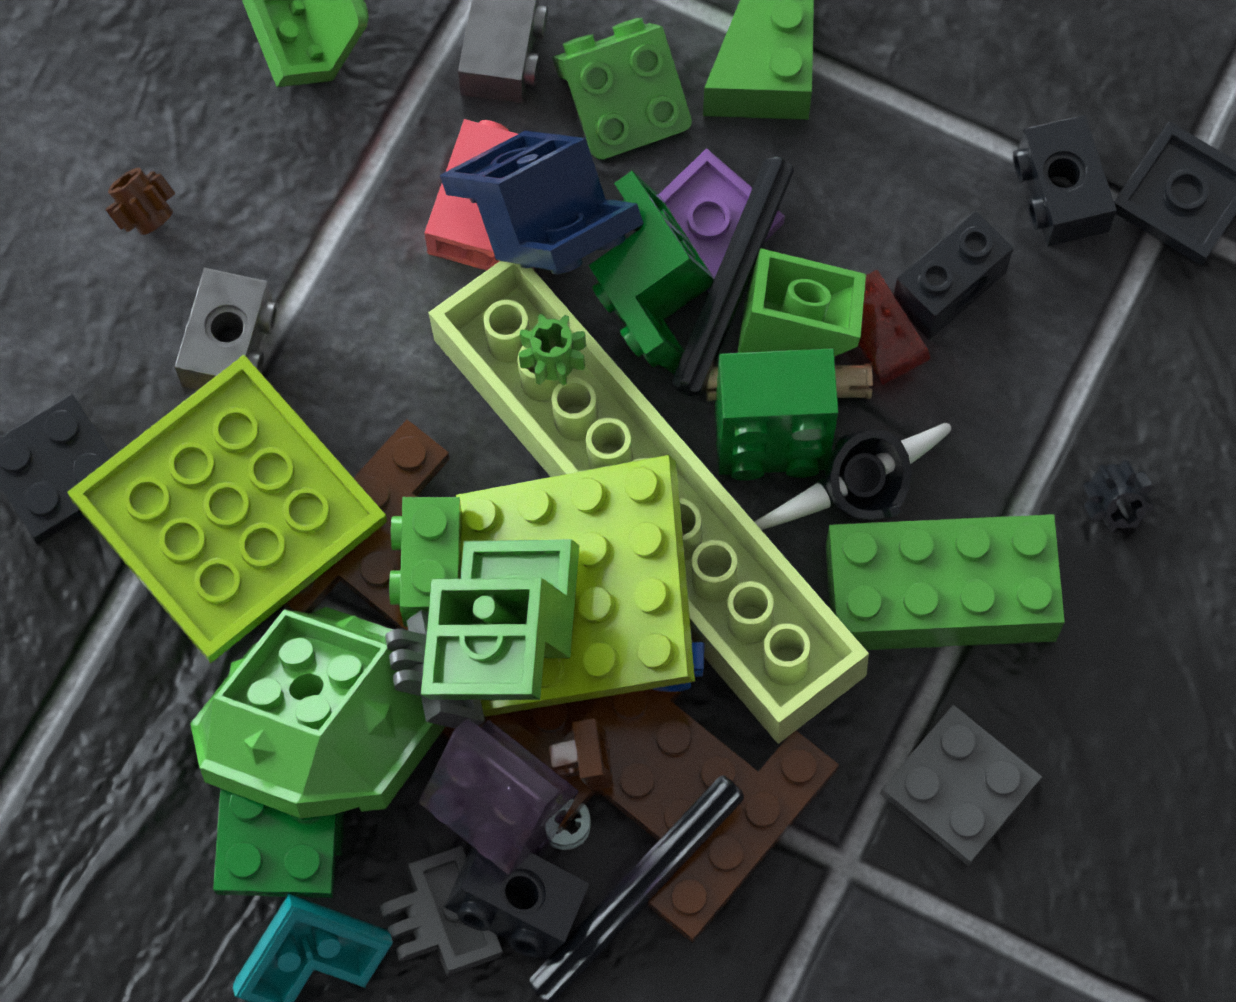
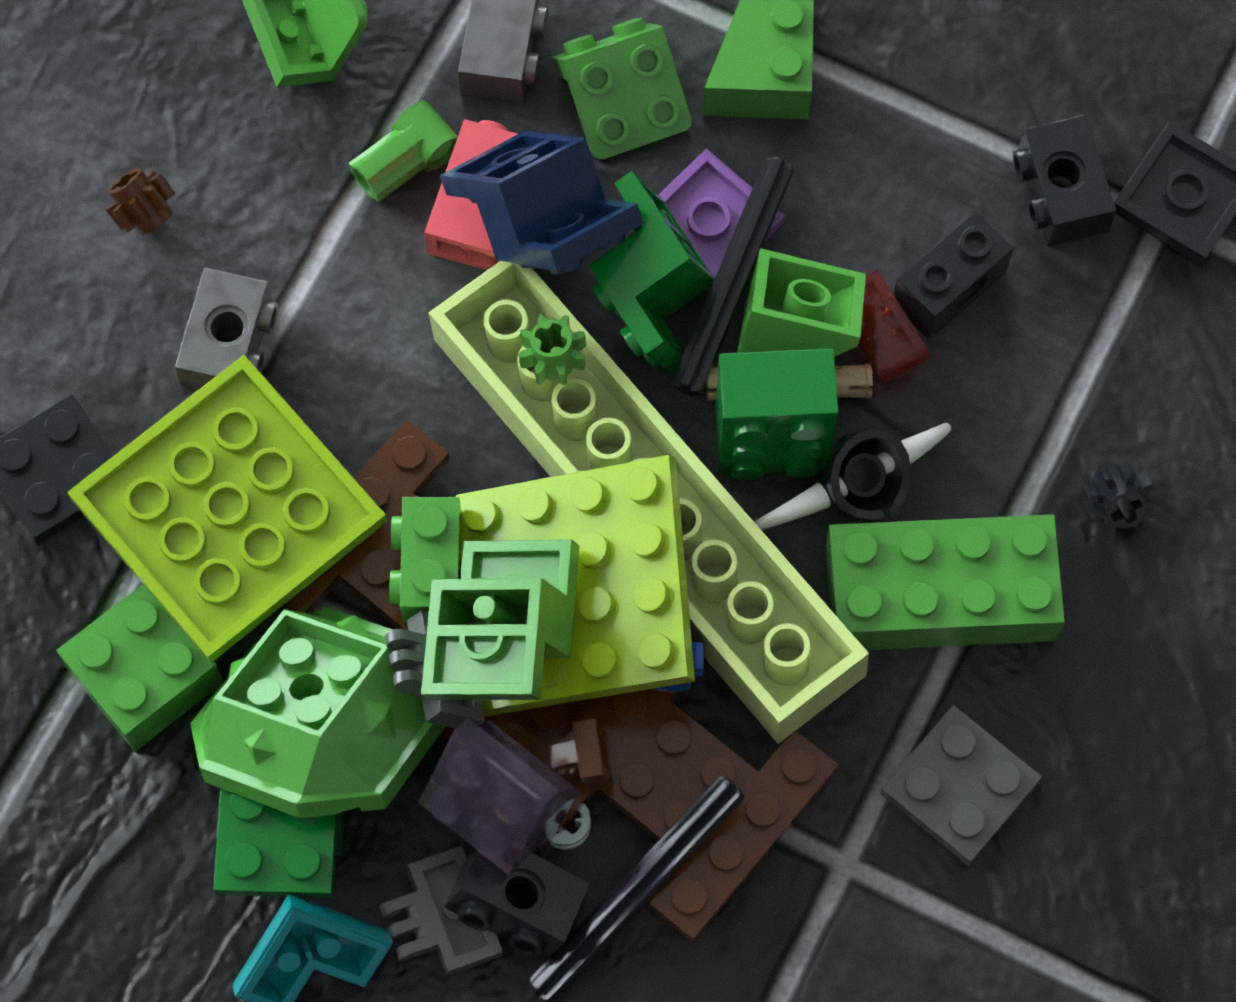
(139, 667): none -> bright green brick
(415, 143): none -> bright green piece

